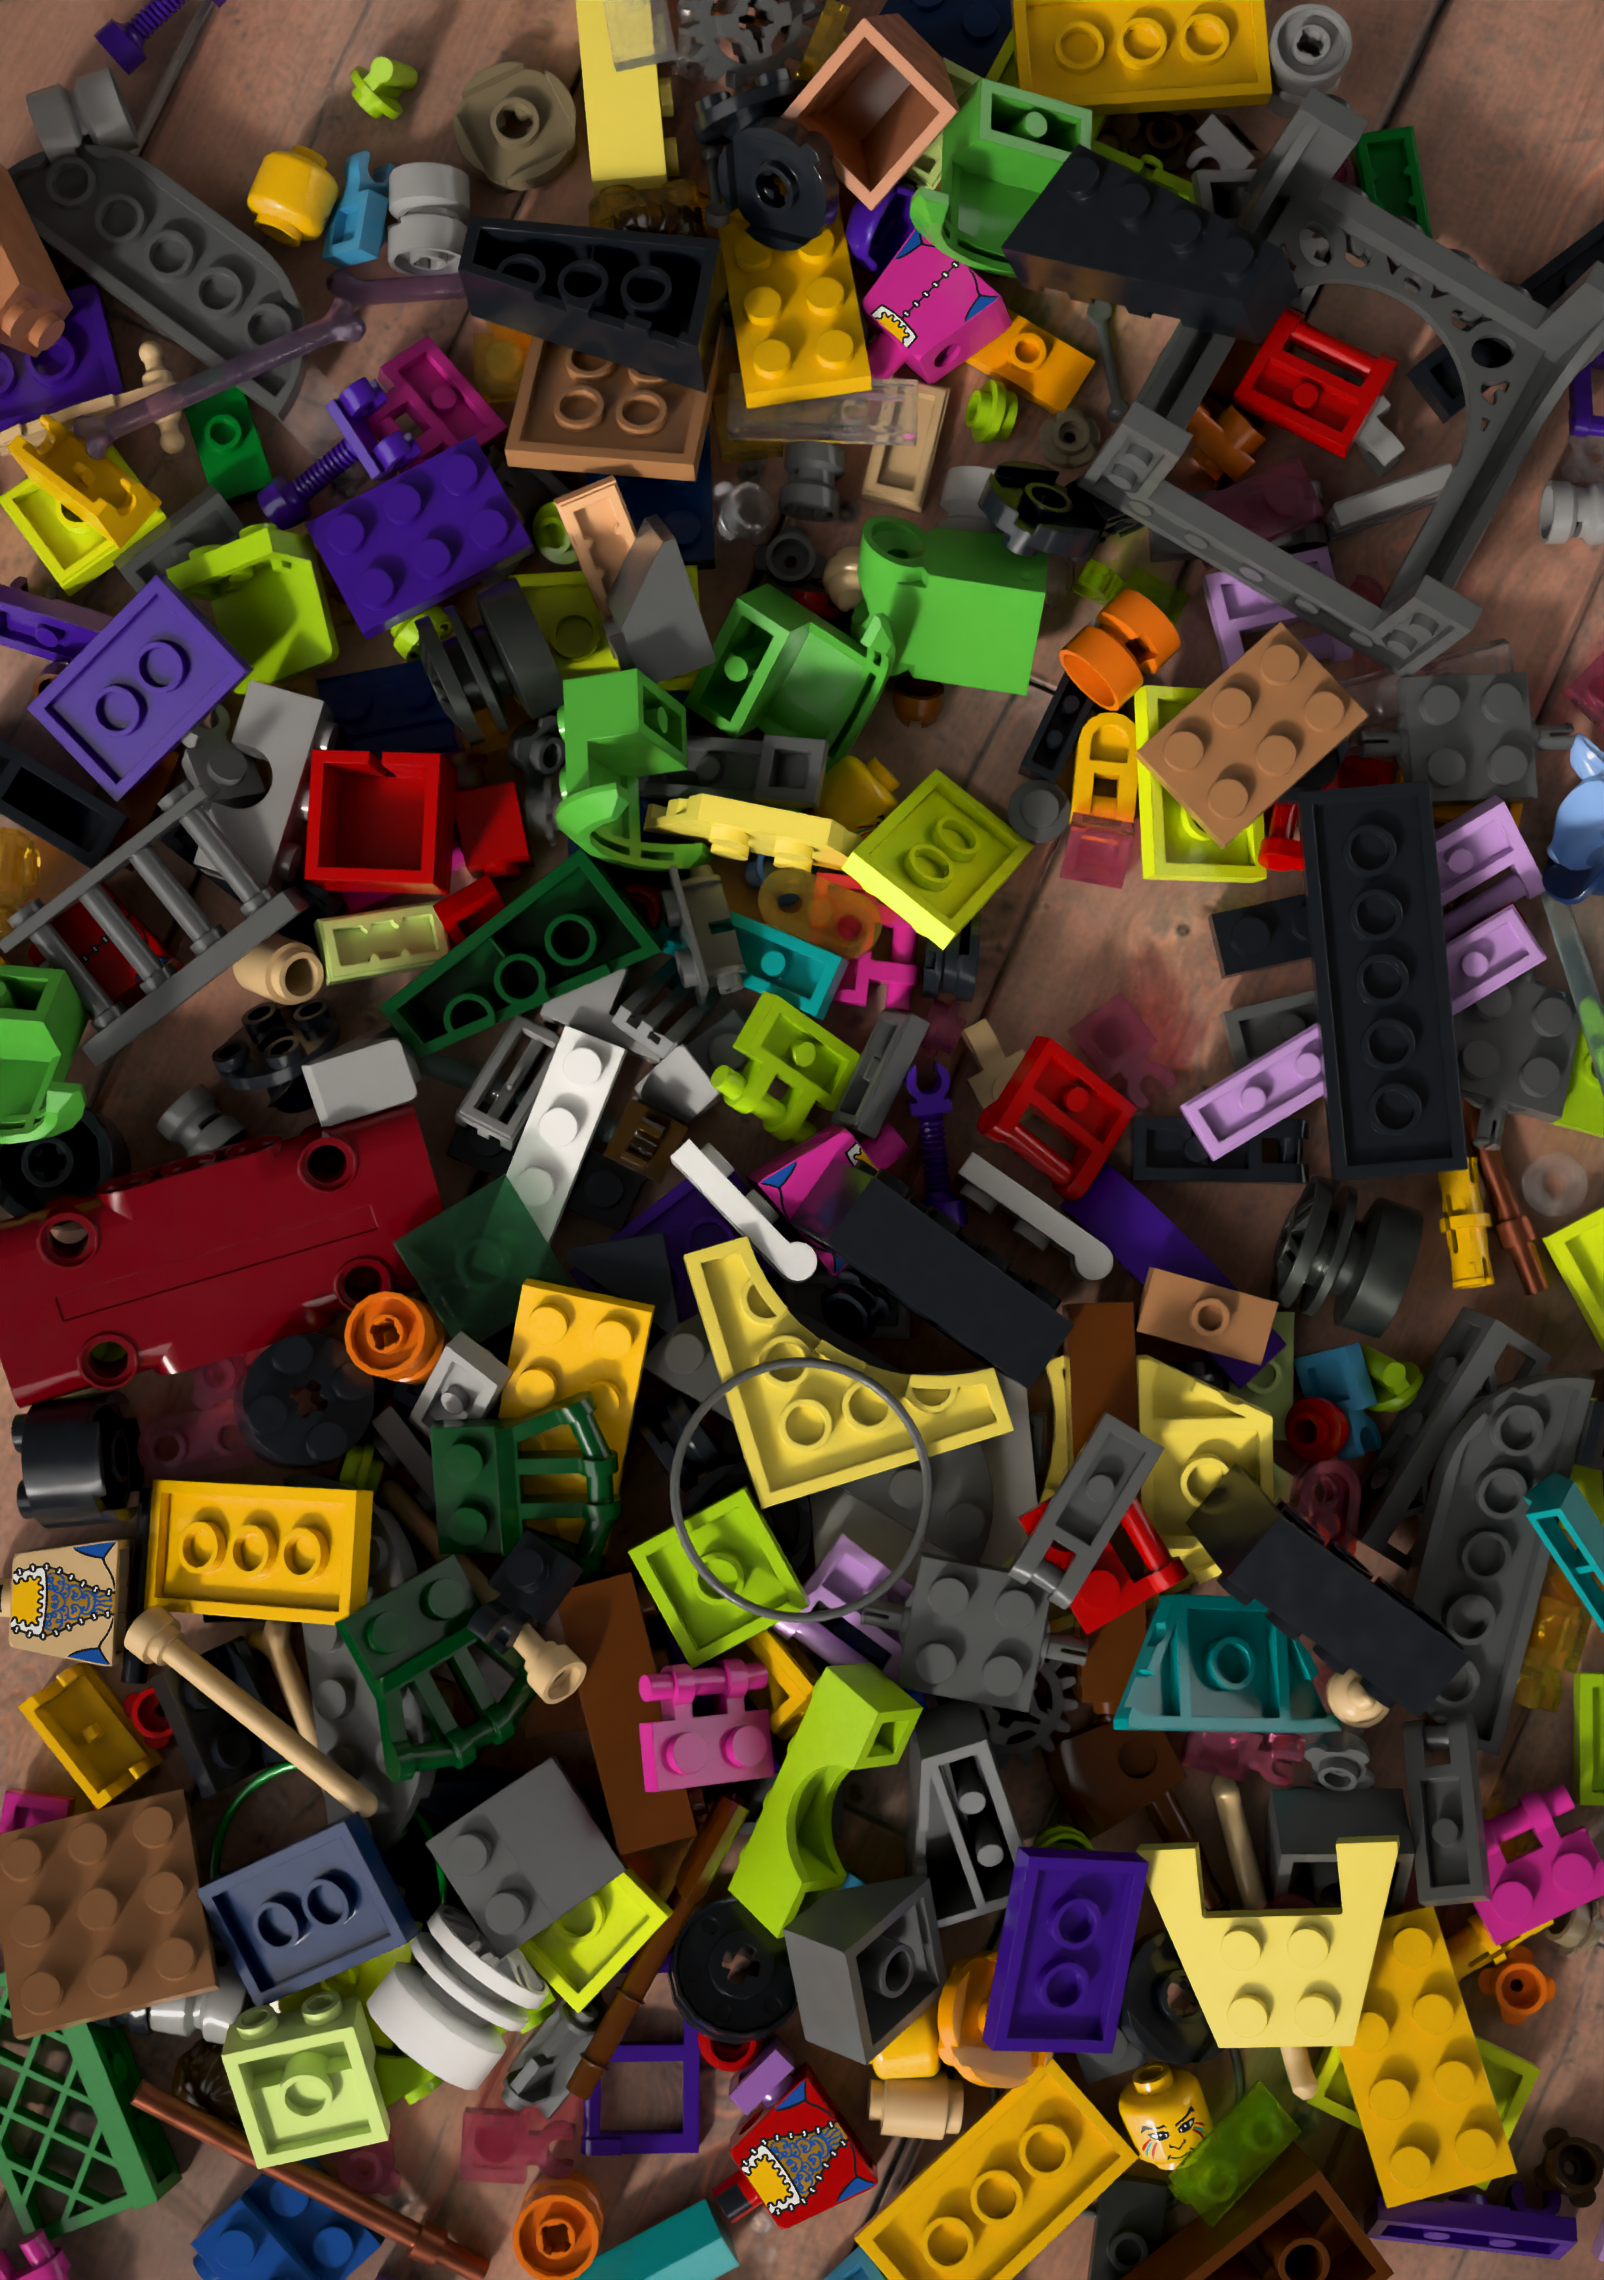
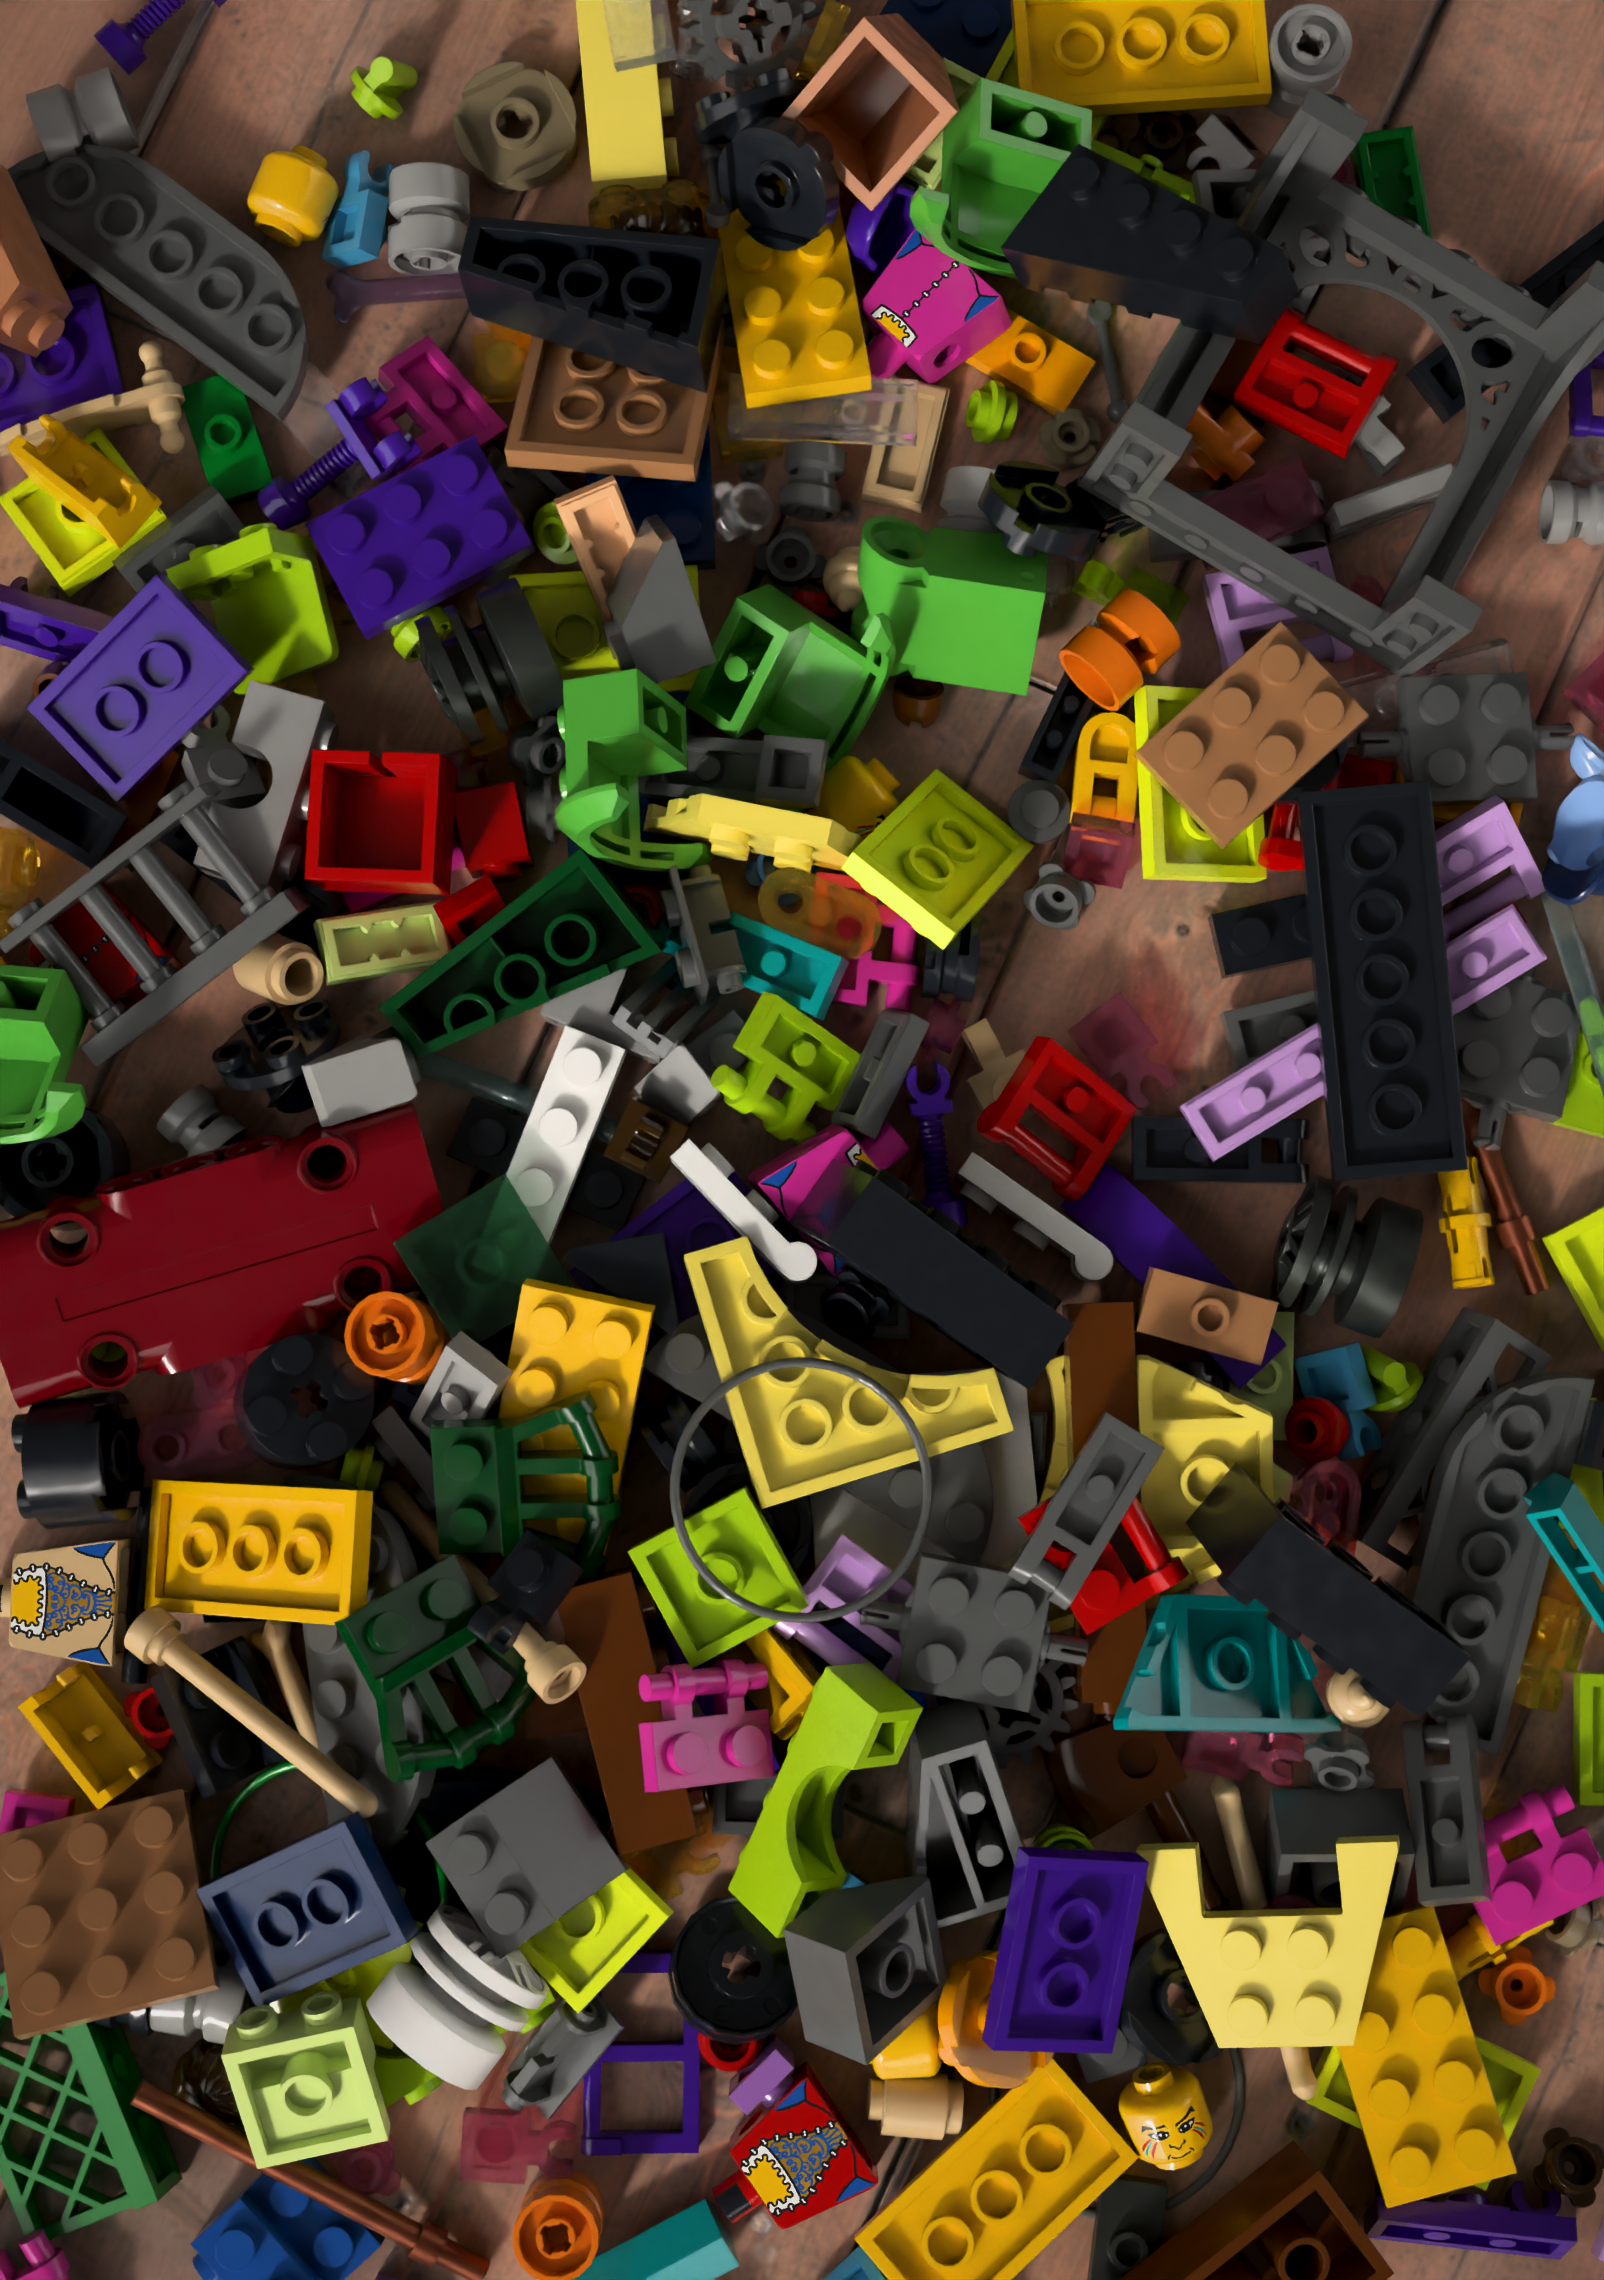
(334, 326): piece -> none
(388, 711): plate -> none
(489, 1123): light grey tile -> none
(691, 1885): reddish brown piece -> none
(1052, 910): none -> dark grey plate
(1233, 2154): clear neon green hinge -> none
(1573, 1179): clear plate -> none

